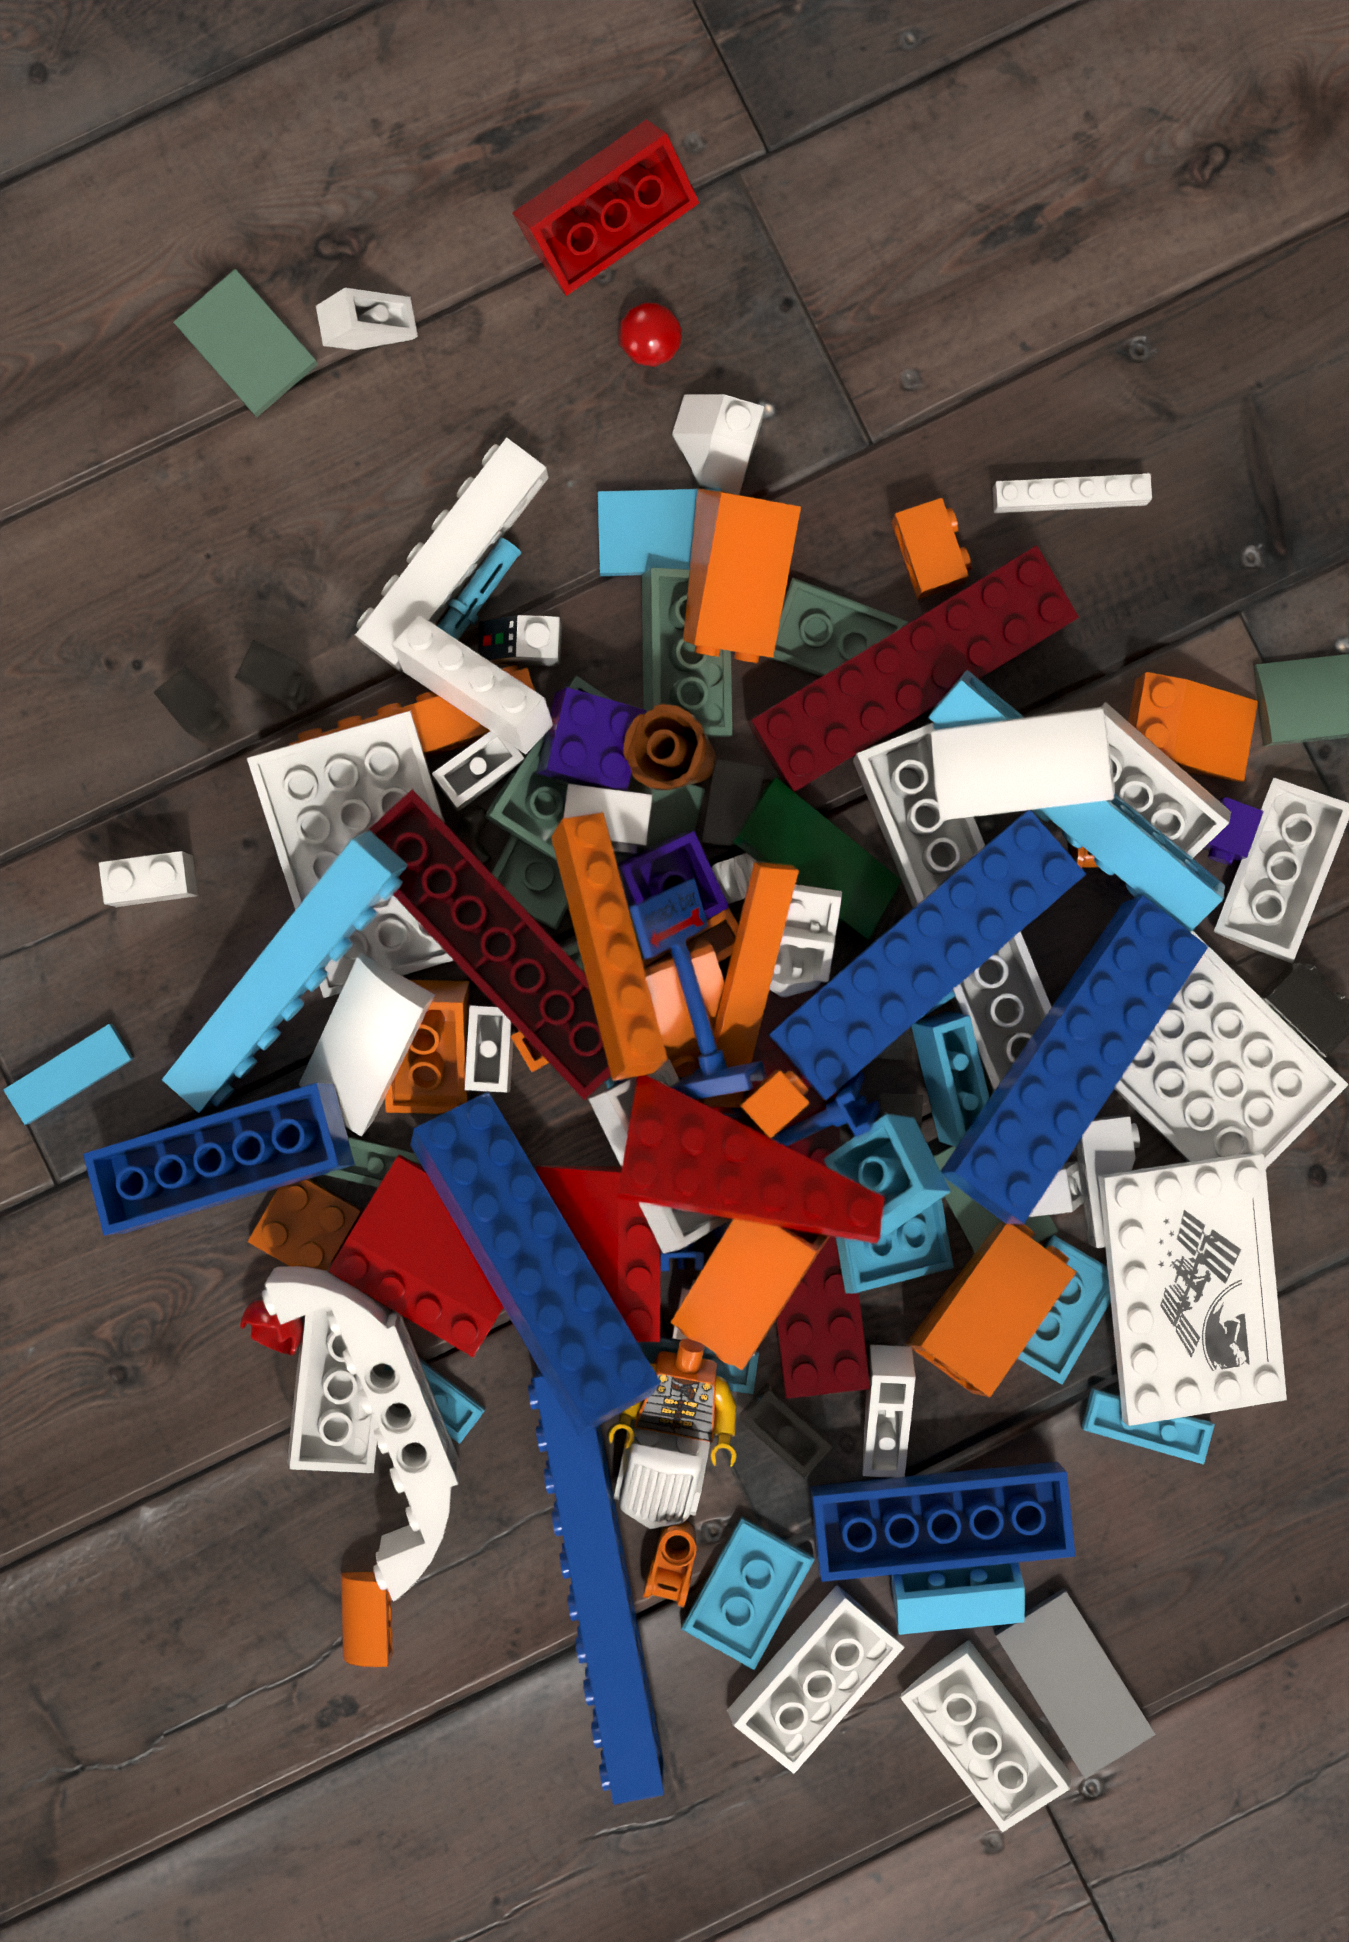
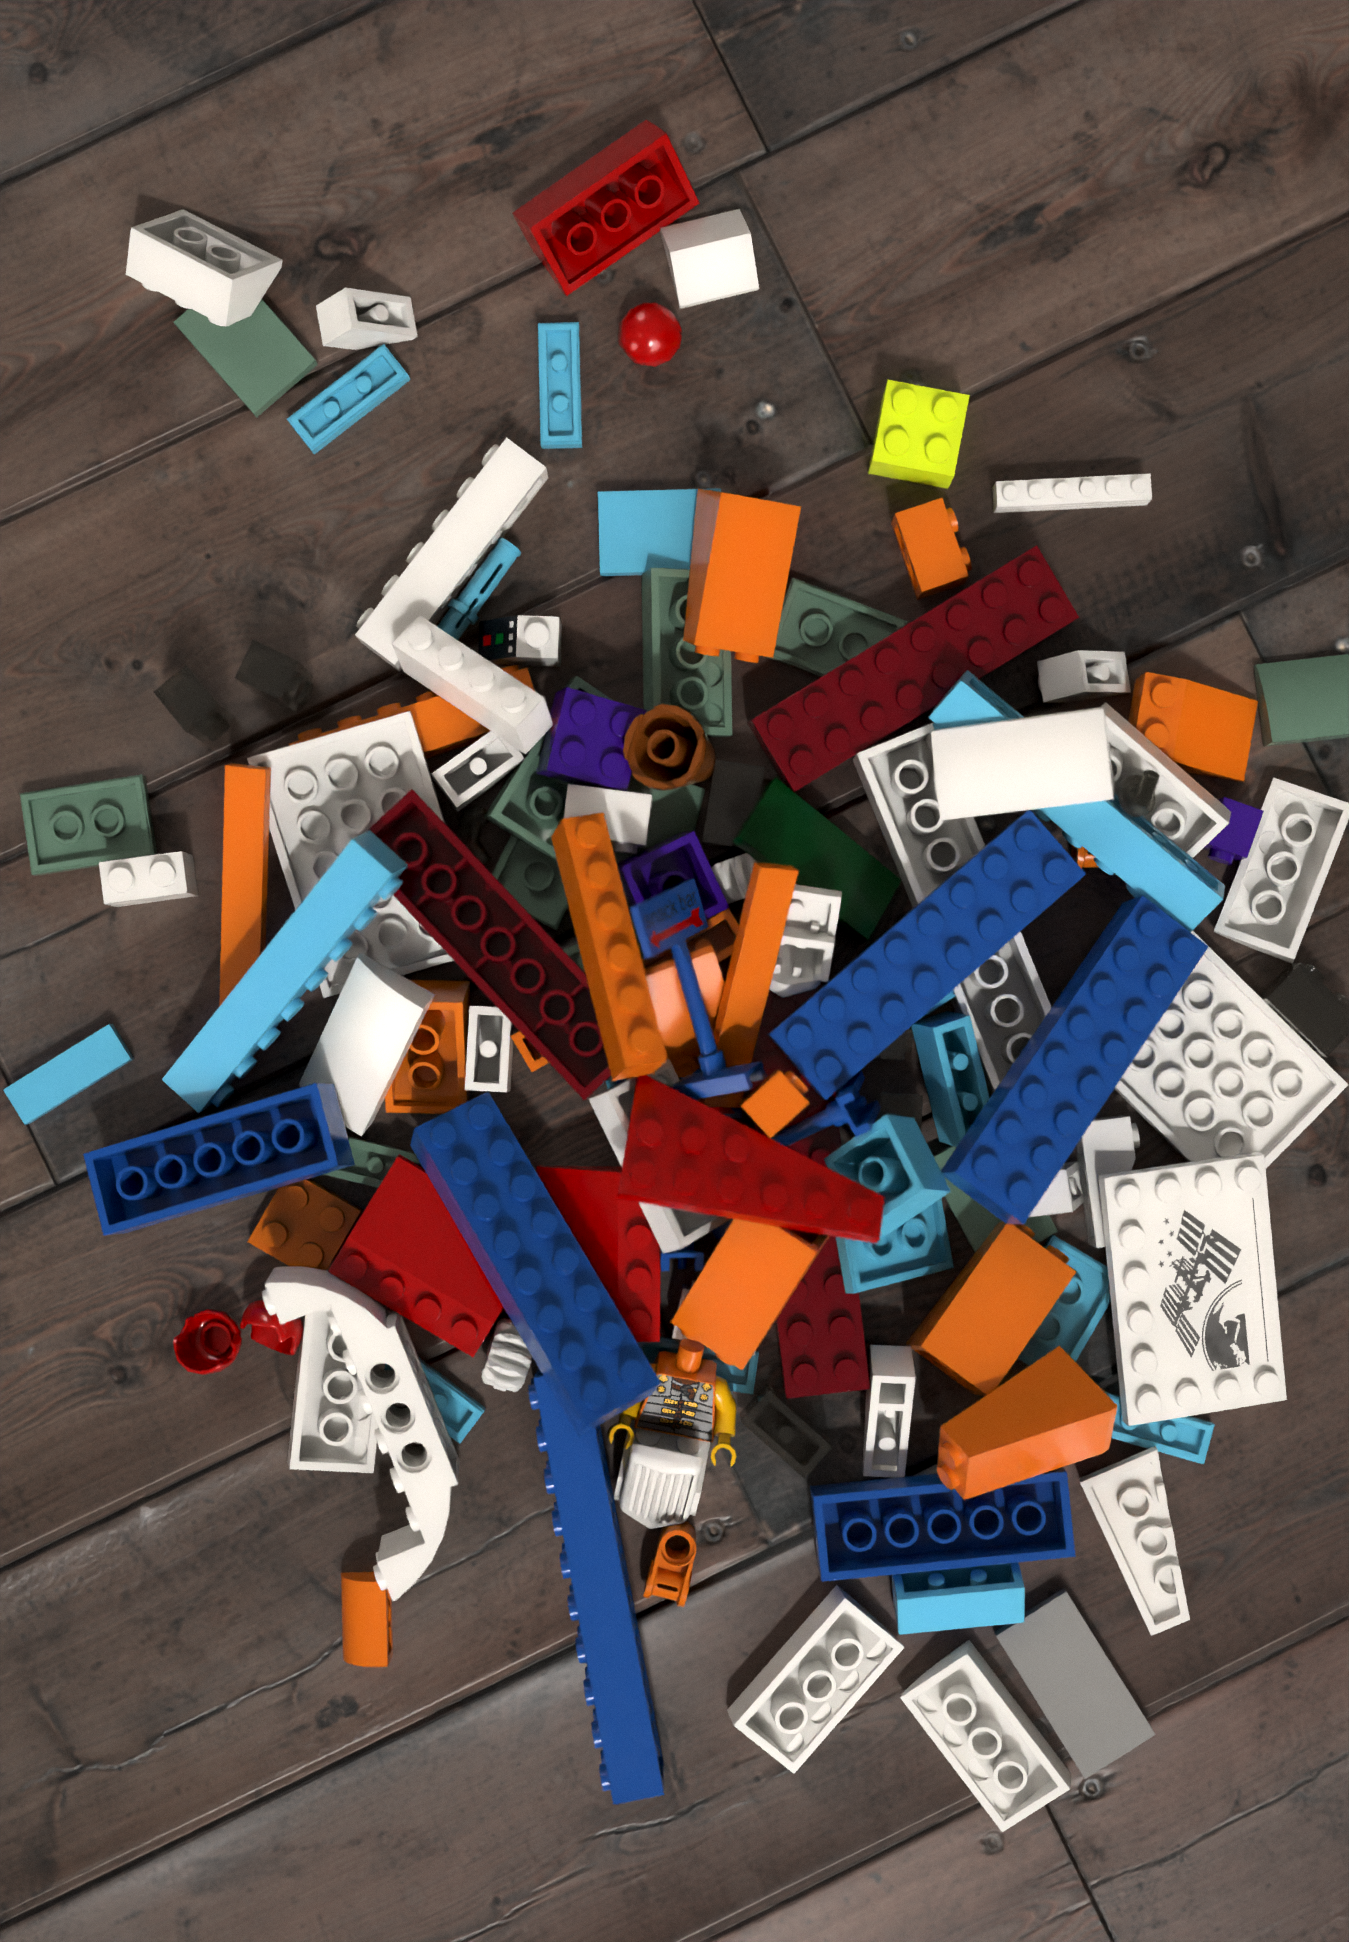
(87, 824): none -> sand green tile
(200, 266): none -> white slope
(208, 1342): none -> red hair
(244, 871): none -> orange tile
(348, 399): none -> medium azure tile
(506, 1358): none -> white gear
(560, 385): none -> medium azure tile
(710, 258): none -> white slope
(718, 438): white slope -> none
(747, 1592): medium azure tile -> none
(918, 434): none -> neon yellow brick
(1026, 1428): none -> orange slope
(1083, 676): none -> white slope
(1137, 1525): none -> white wing
(1138, 793): none -> clear smoke plate

